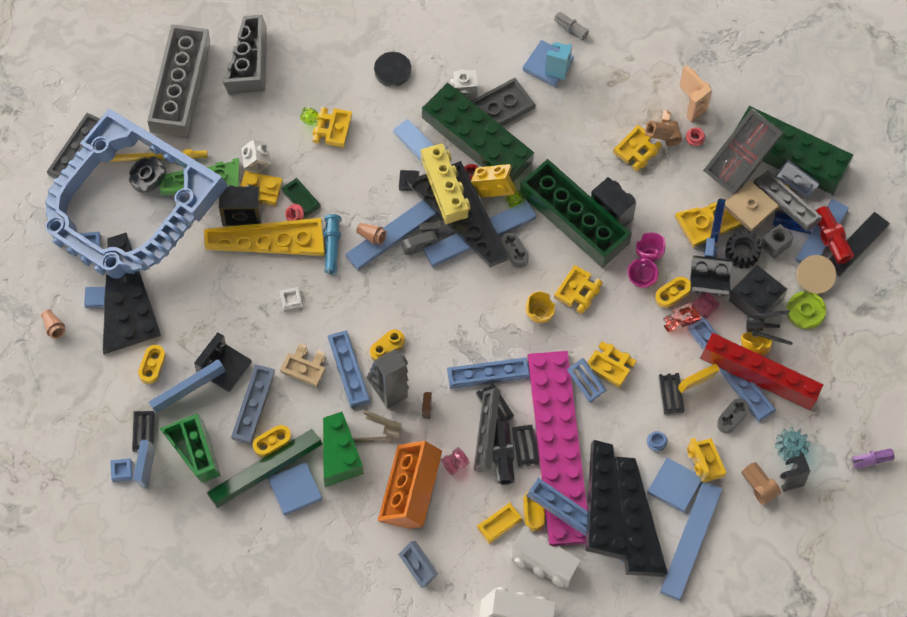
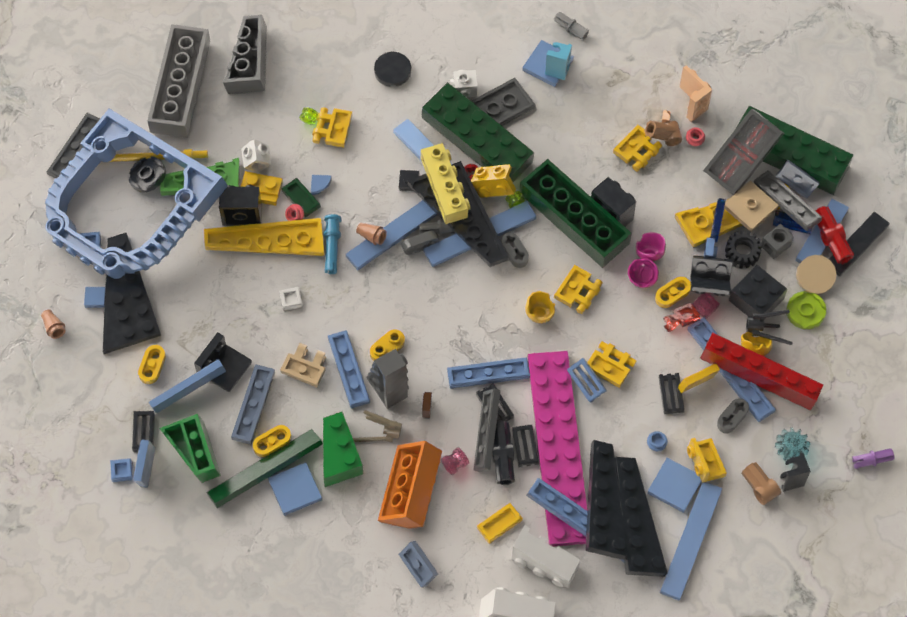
(319, 183): none -> medium blue tile
(533, 514): yellow tile -> none

